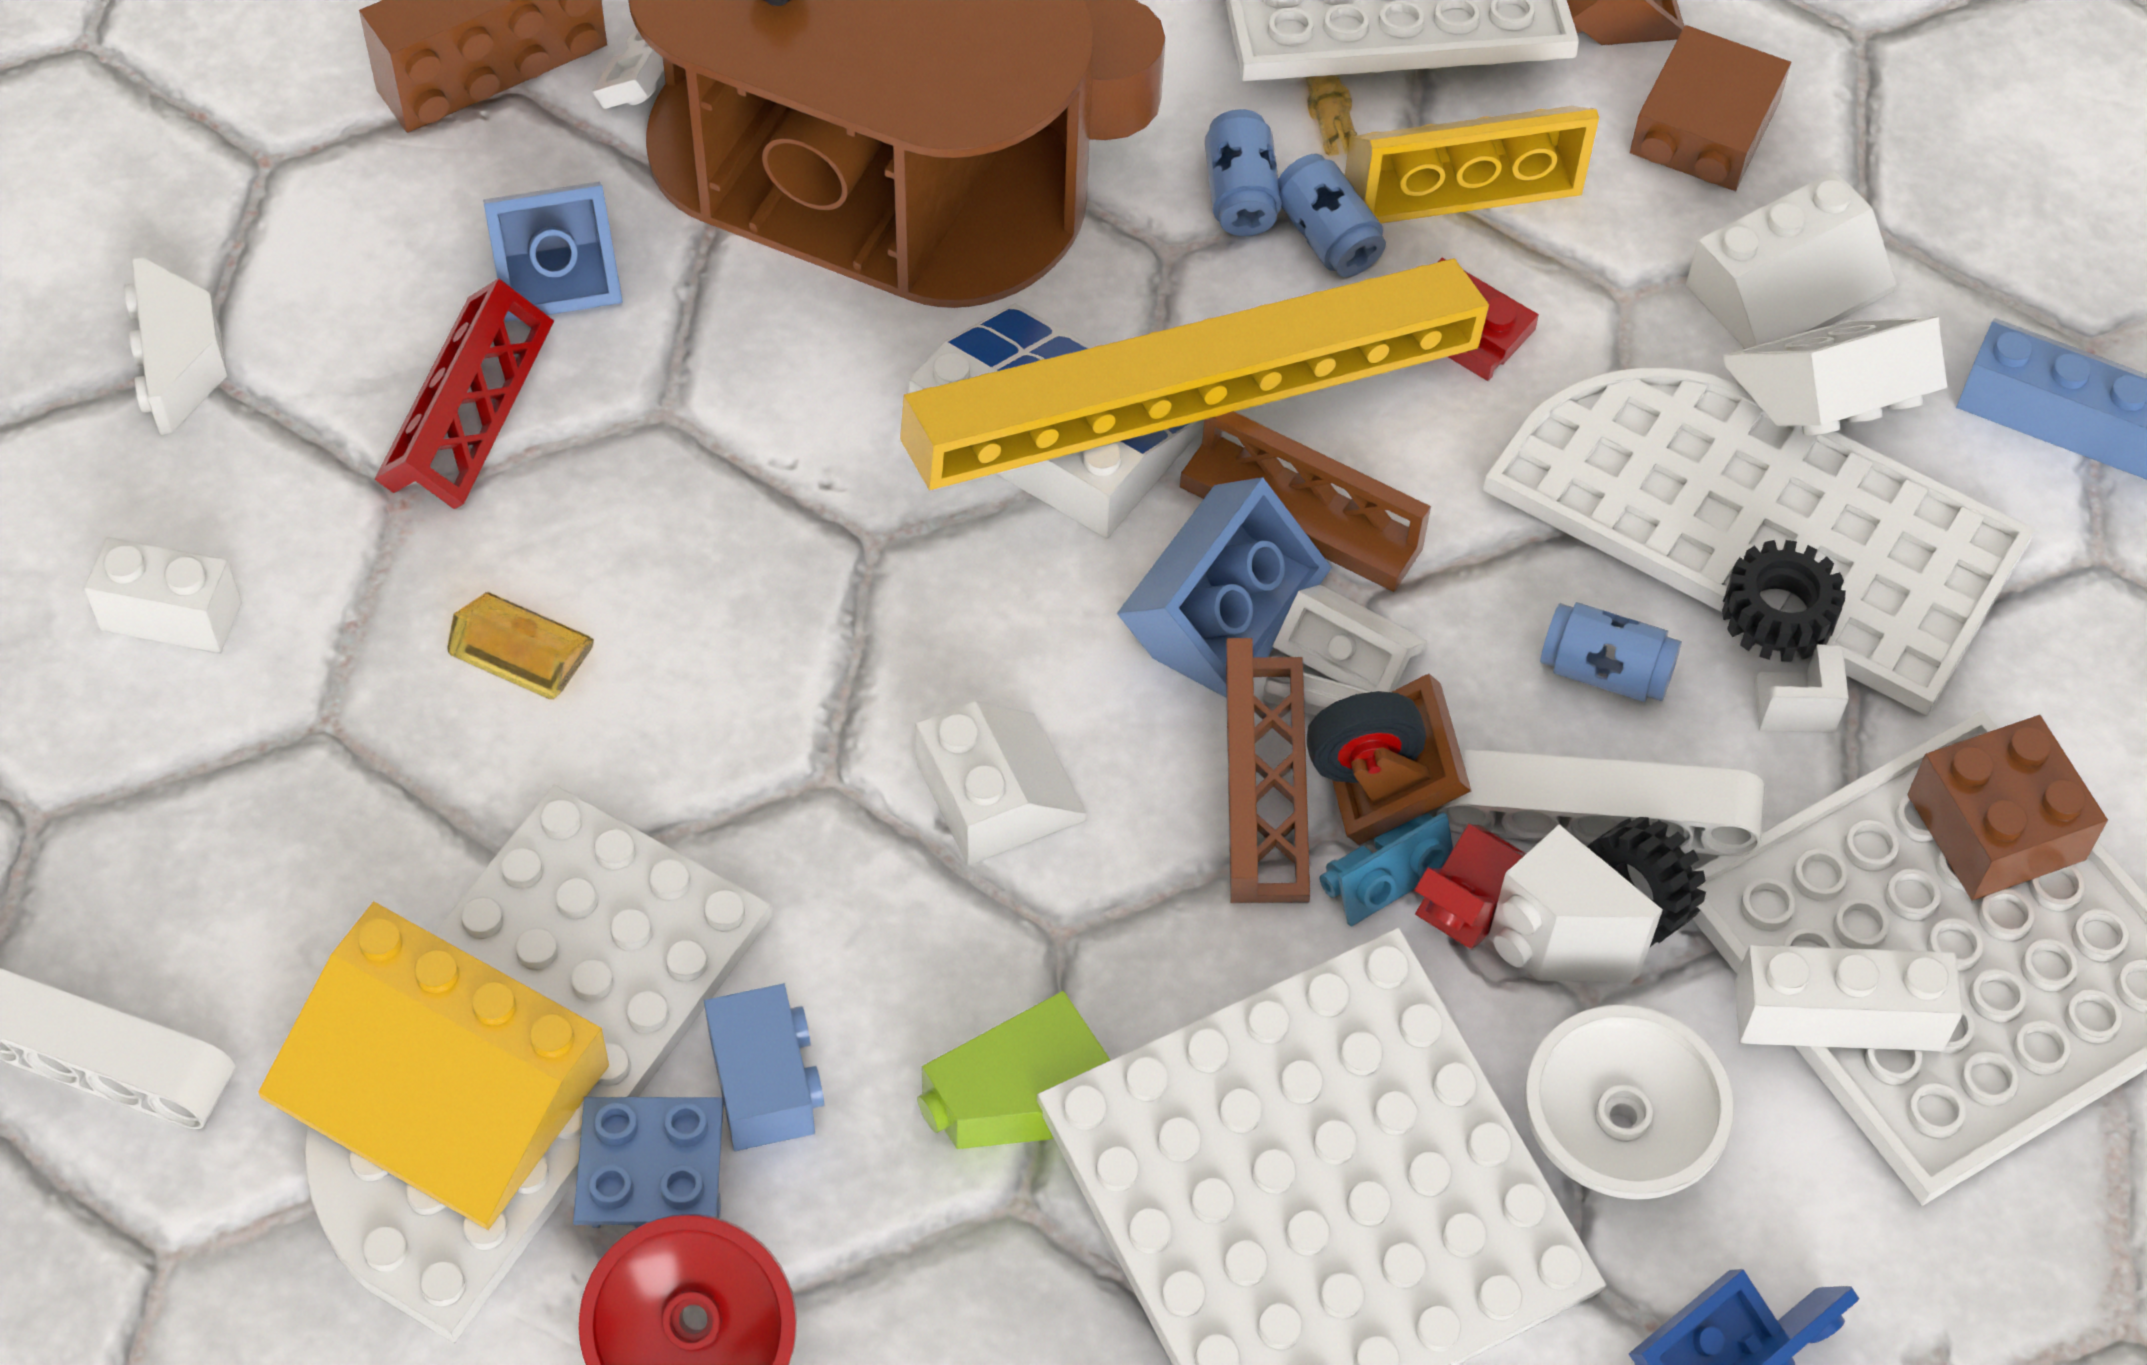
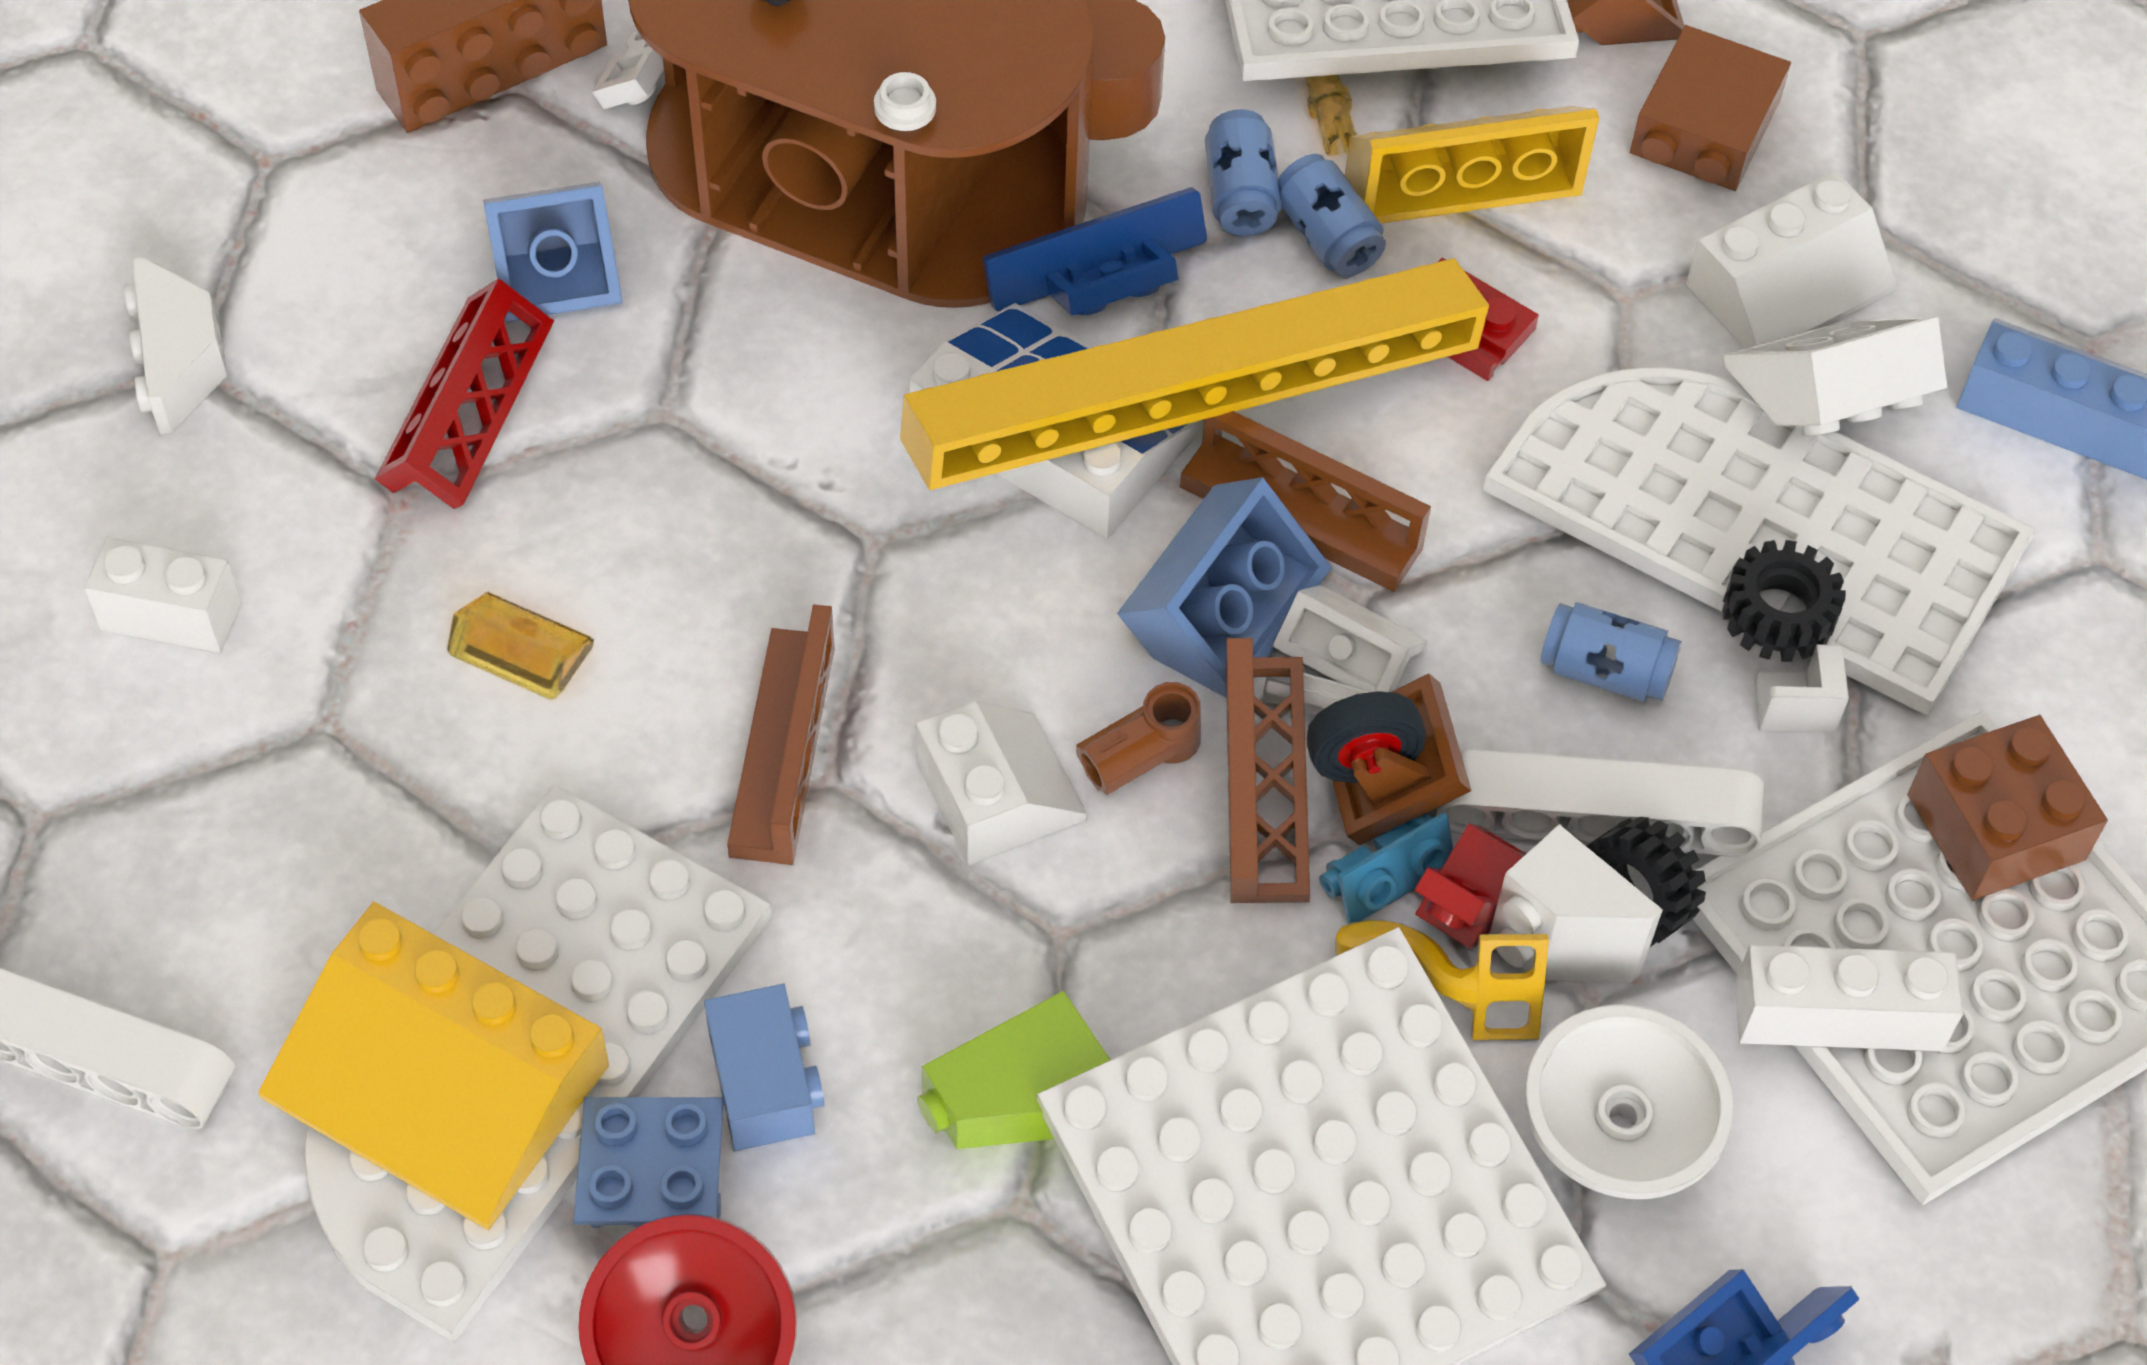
(783, 742): none -> dark orange fence
(905, 102): none -> white plate
(1099, 258): none -> blue bracket
(1140, 741): none -> dark orange piece
(1471, 986): none -> yellow piece

